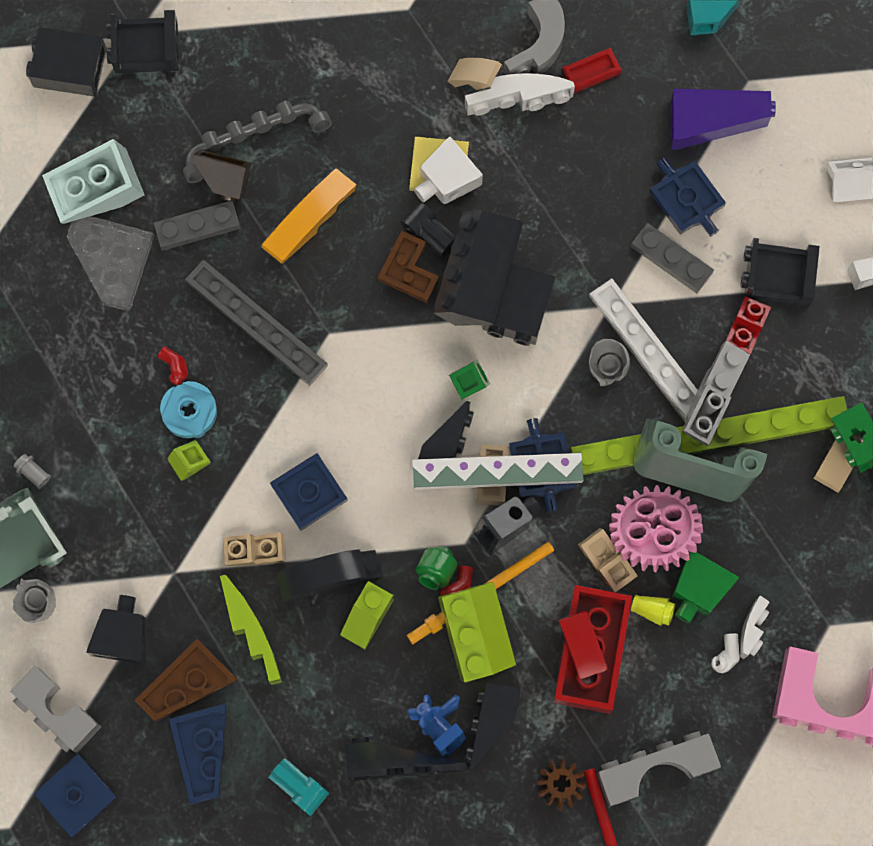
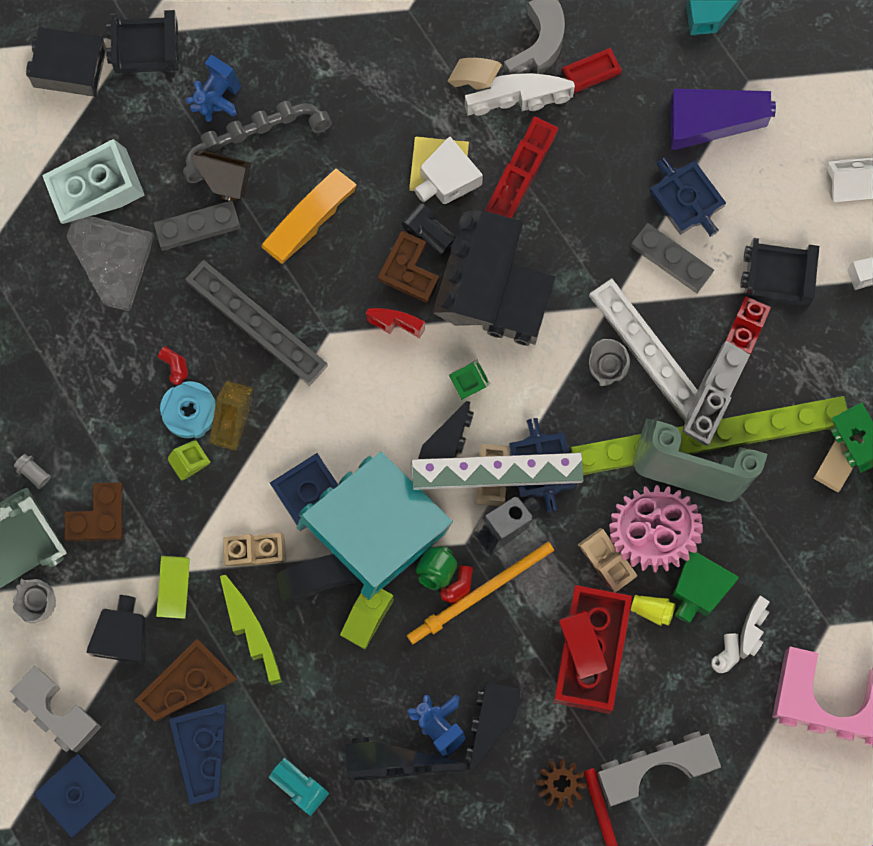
(104, 521): none -> reddish brown plate
(173, 587): none -> lime slope
(209, 95): none -> blue piece
(230, 415): none -> clear yellow slope
(375, 522): none -> teal panel
(388, 319): none -> red slope
(477, 632): lime slope -> none
(522, 168): none -> red slope

